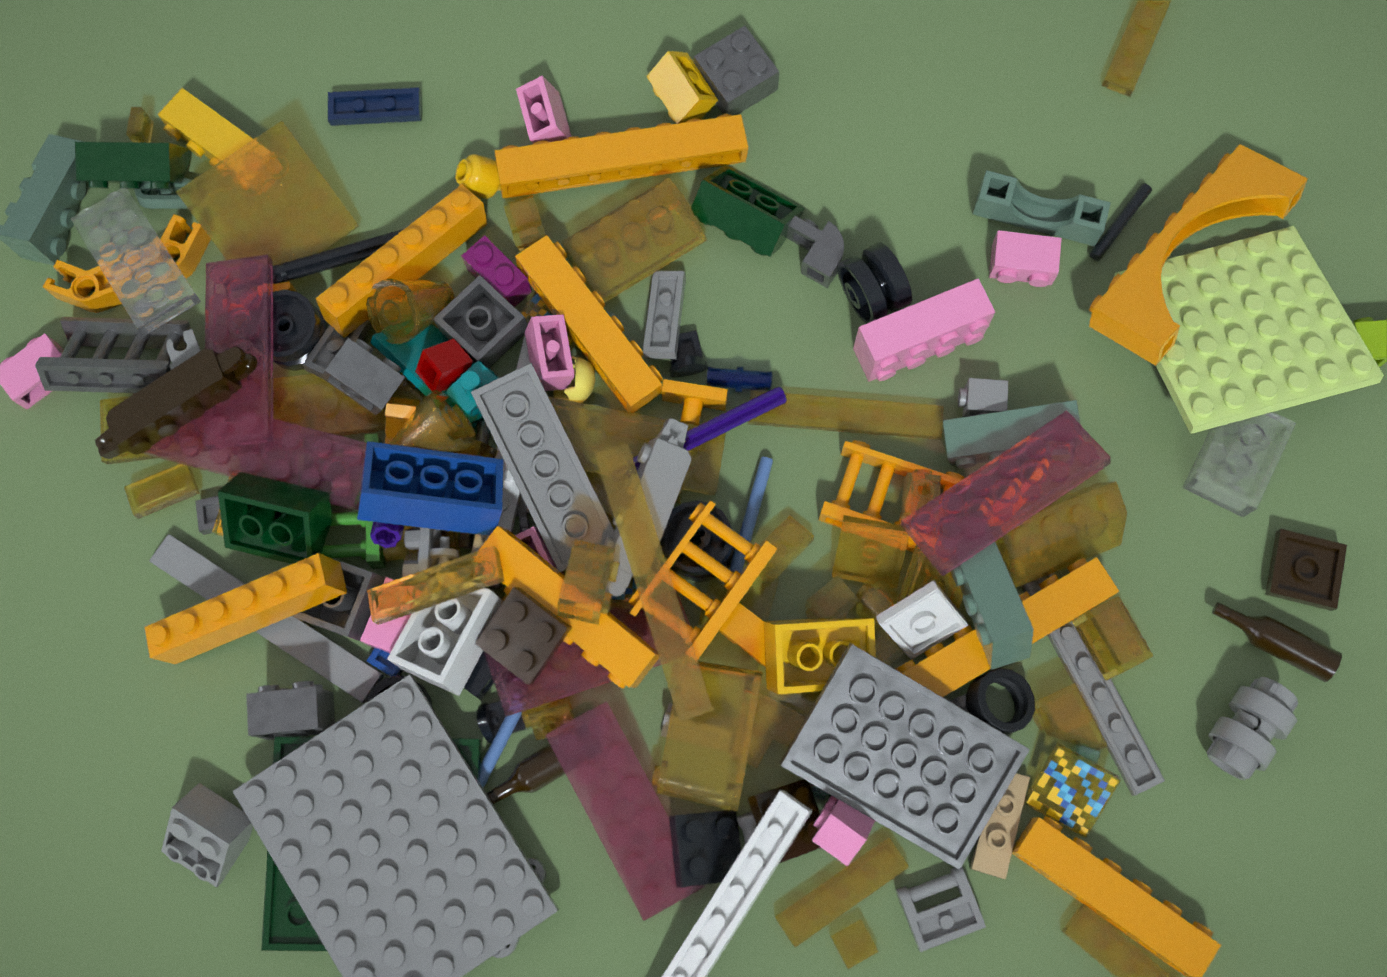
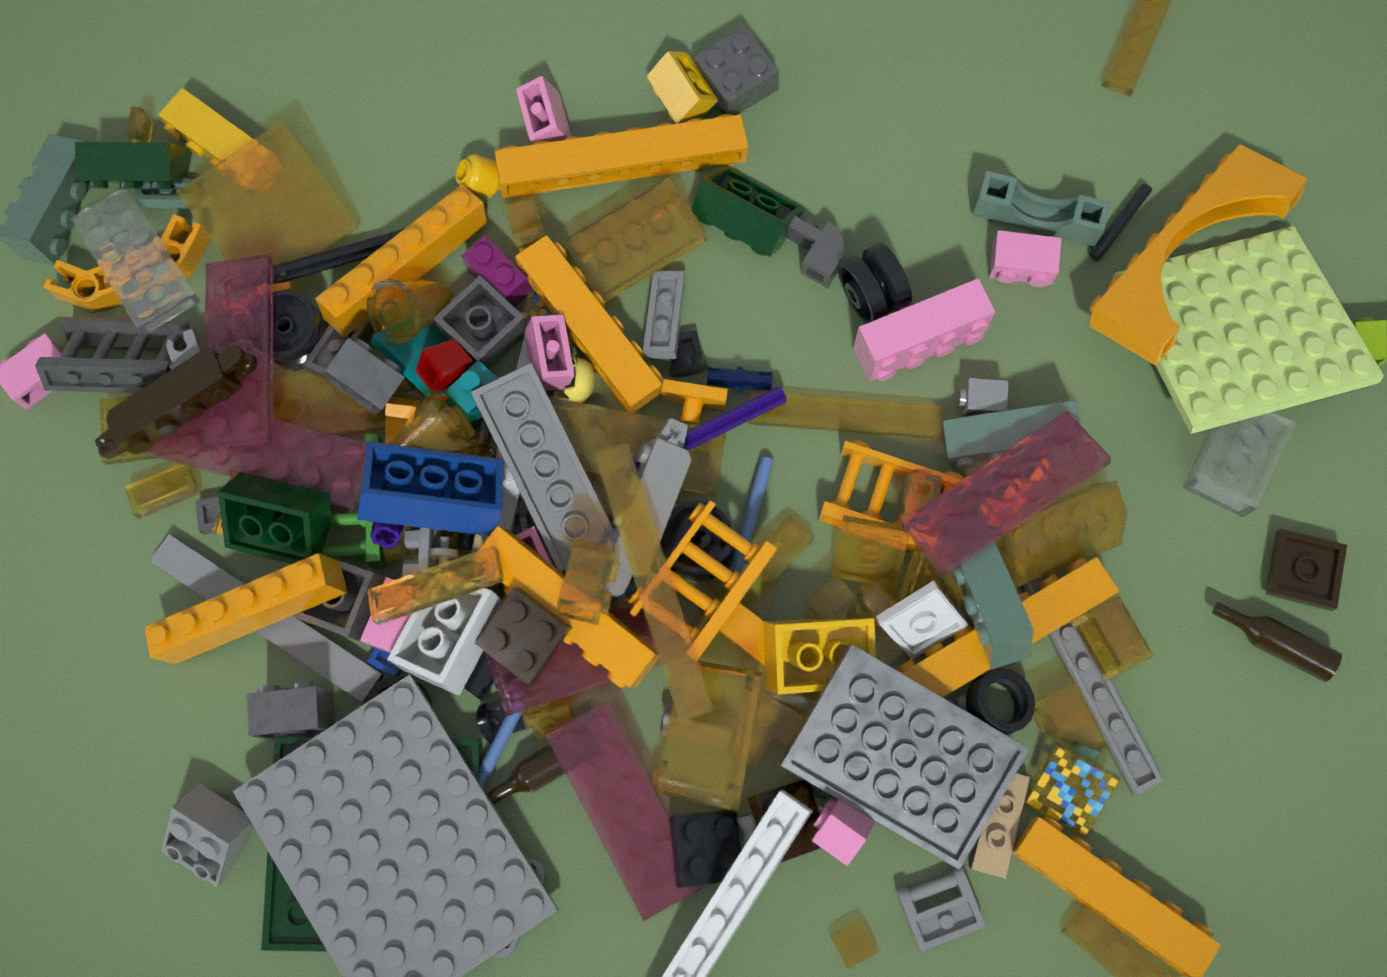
(374, 106): dark blue plate -> none
(841, 892): clear yellow plate -> none
(1260, 714): light grey piece -> none

